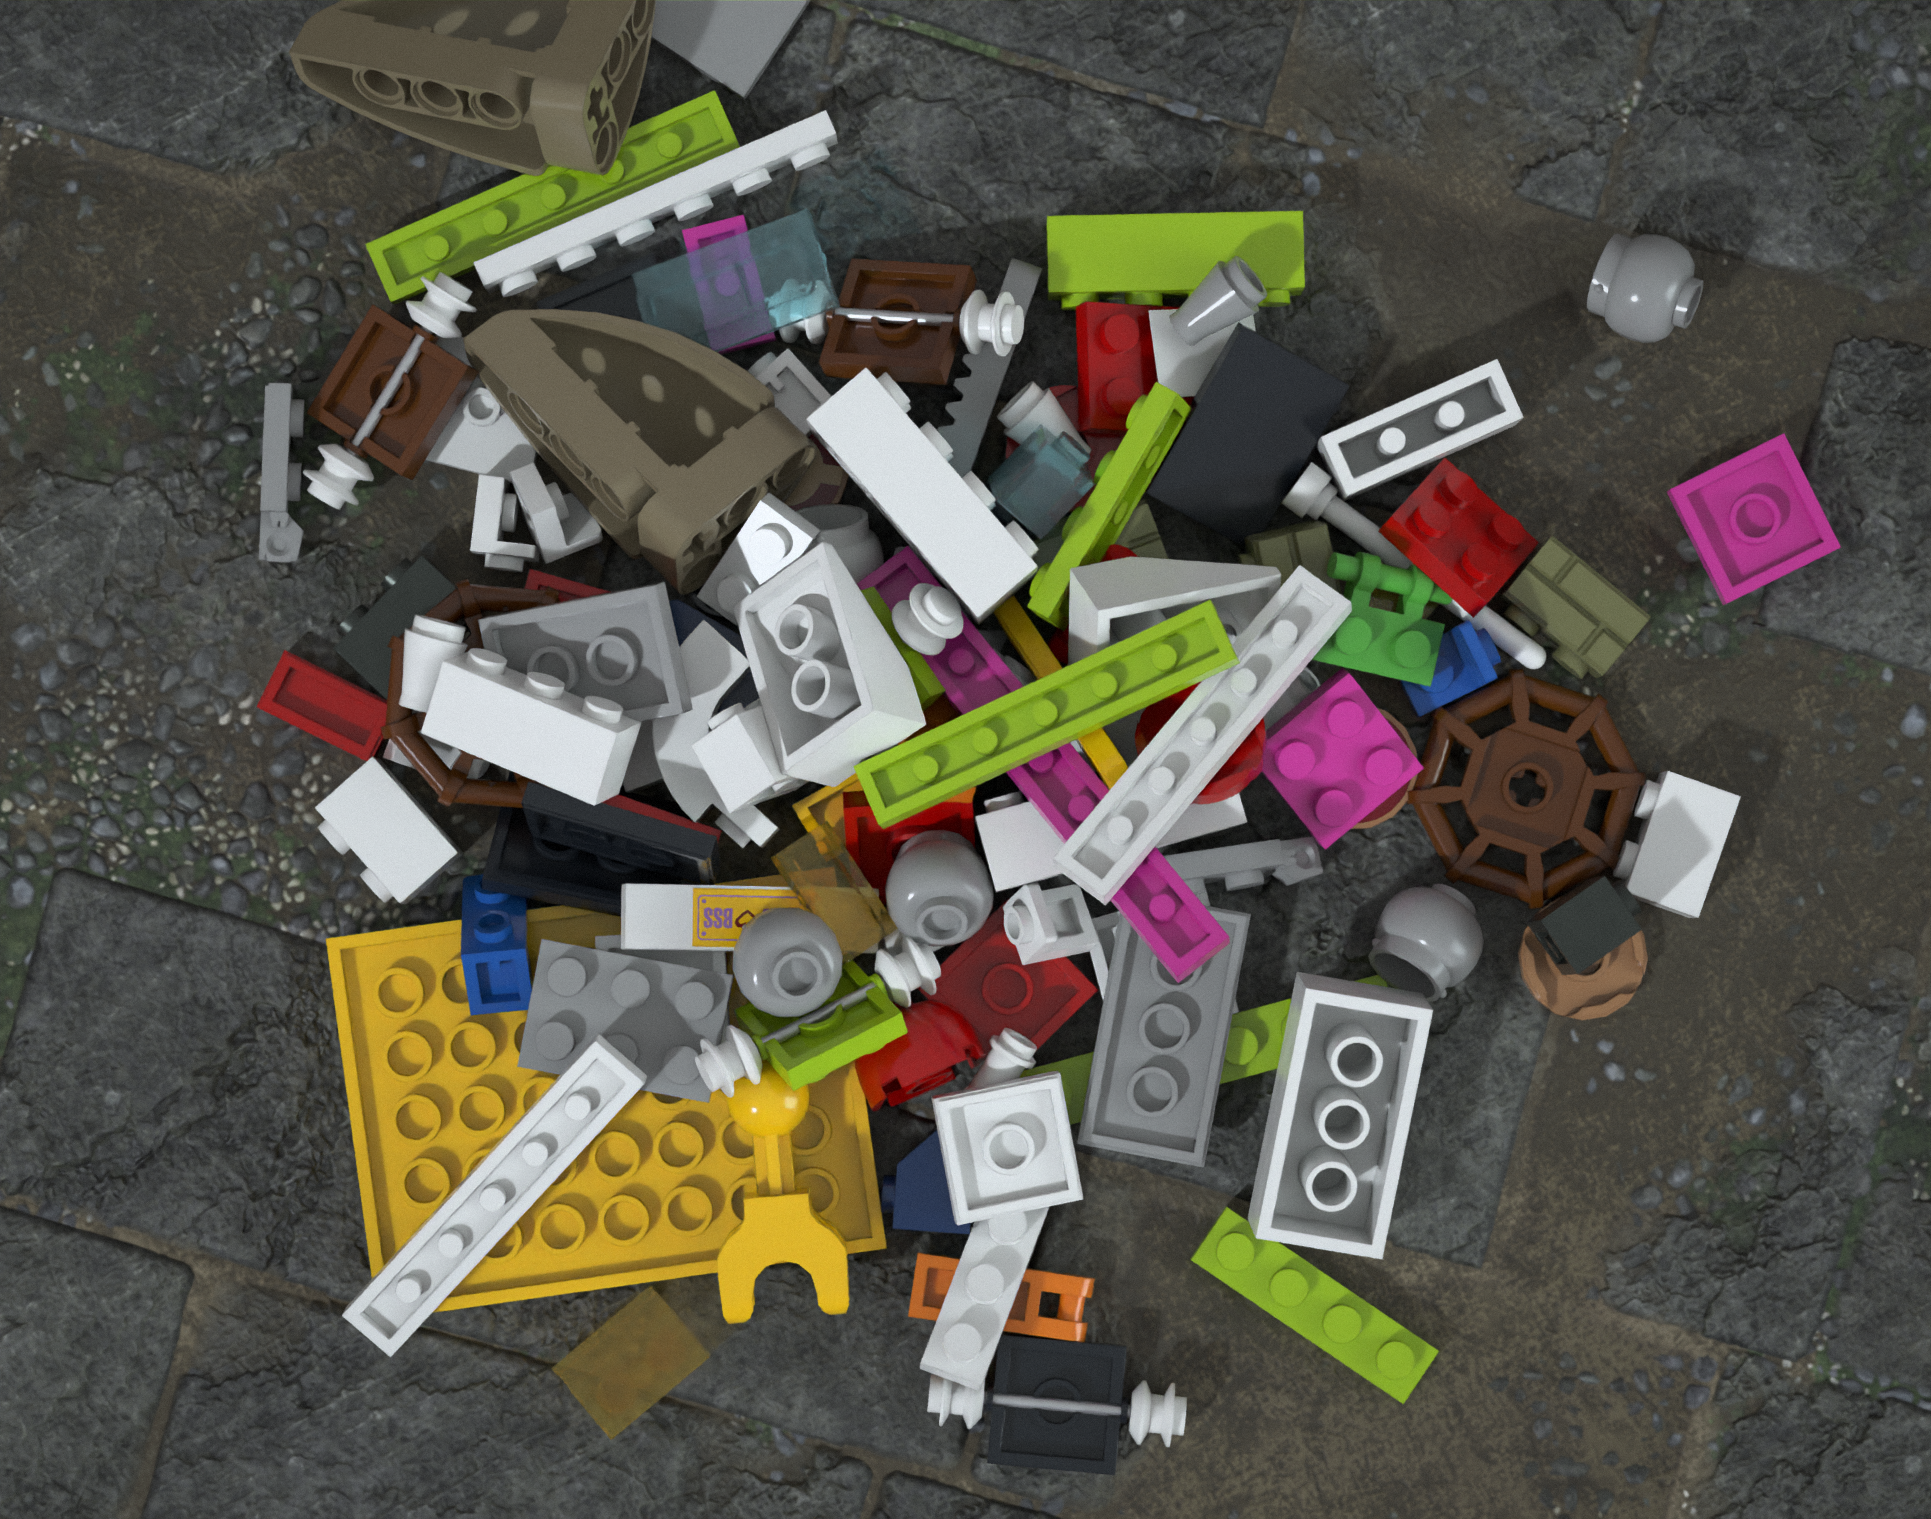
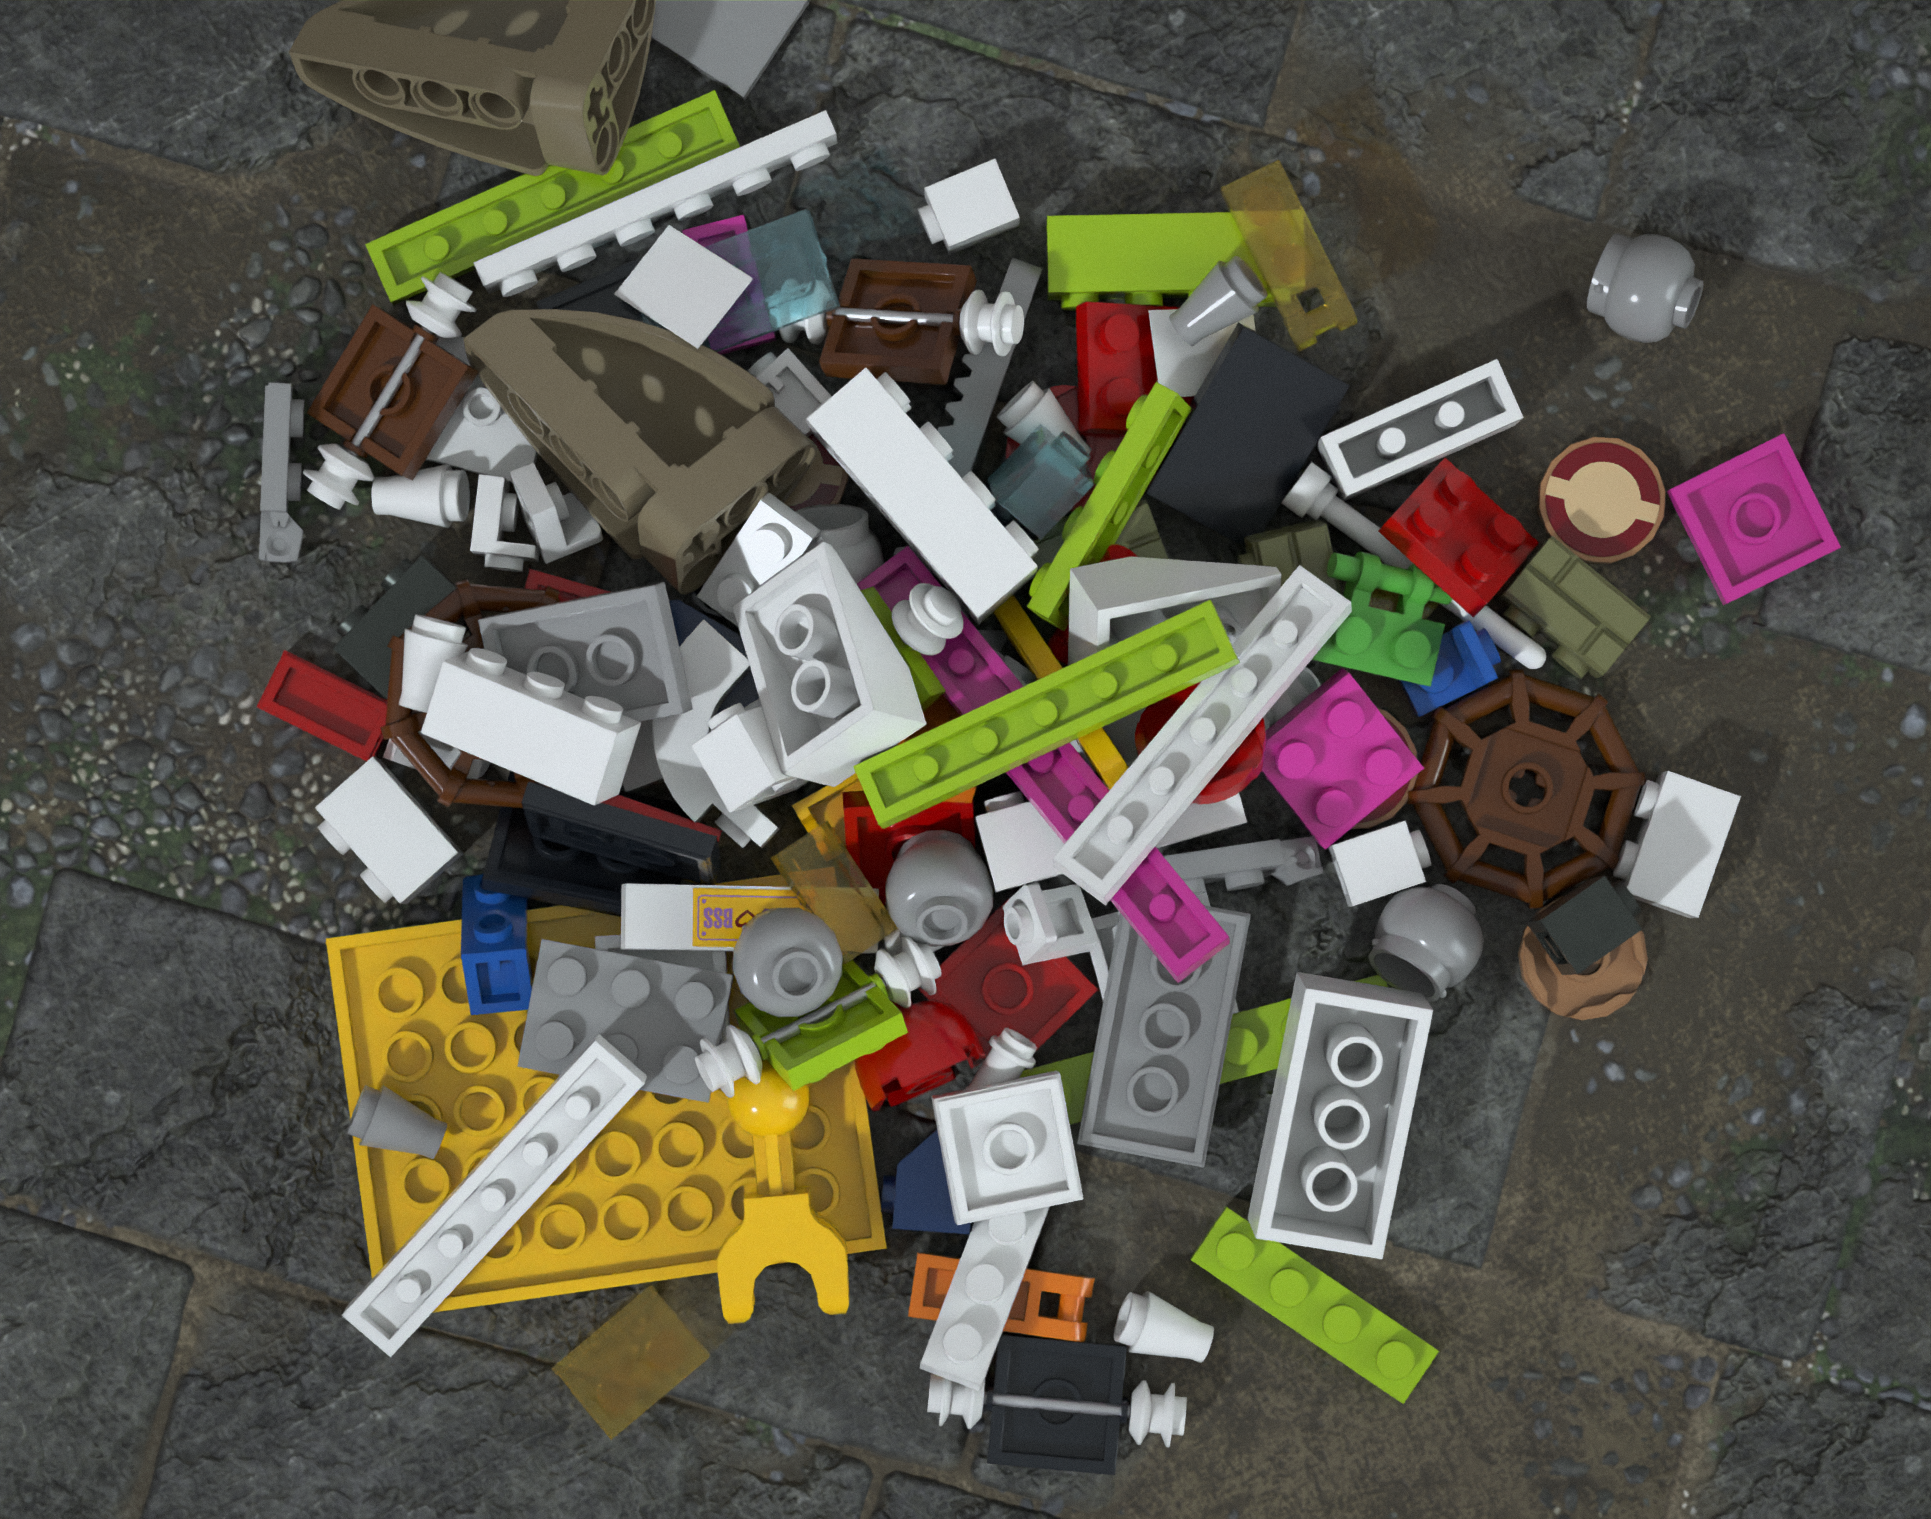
(394, 1124): none -> light grey cone
(432, 497): none -> white cone
(683, 286): none -> white sticker
(968, 208): none -> white brick
(1161, 1329): none -> white cone
(1287, 253): none -> clear yellow plate
(1380, 862): none -> white brick
(1601, 499): none -> tile

